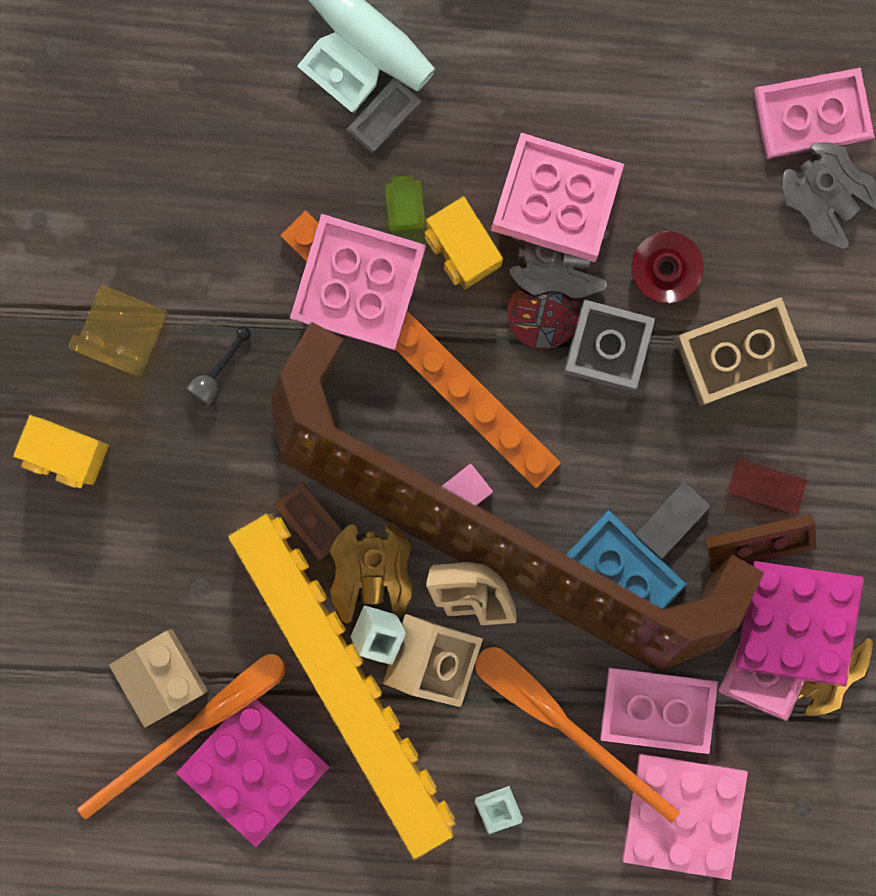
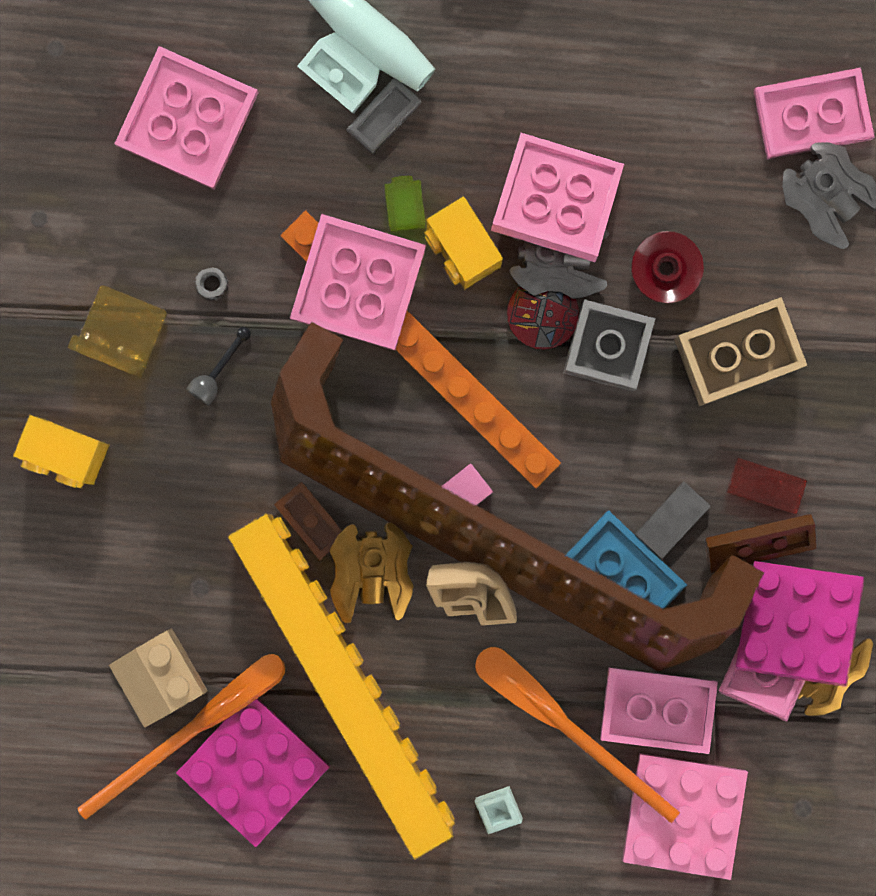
(186, 118): none -> bright pink plate
(203, 275): none -> light grey axle
(378, 635): light aqua brick -> none
(433, 661): tan slope -> none

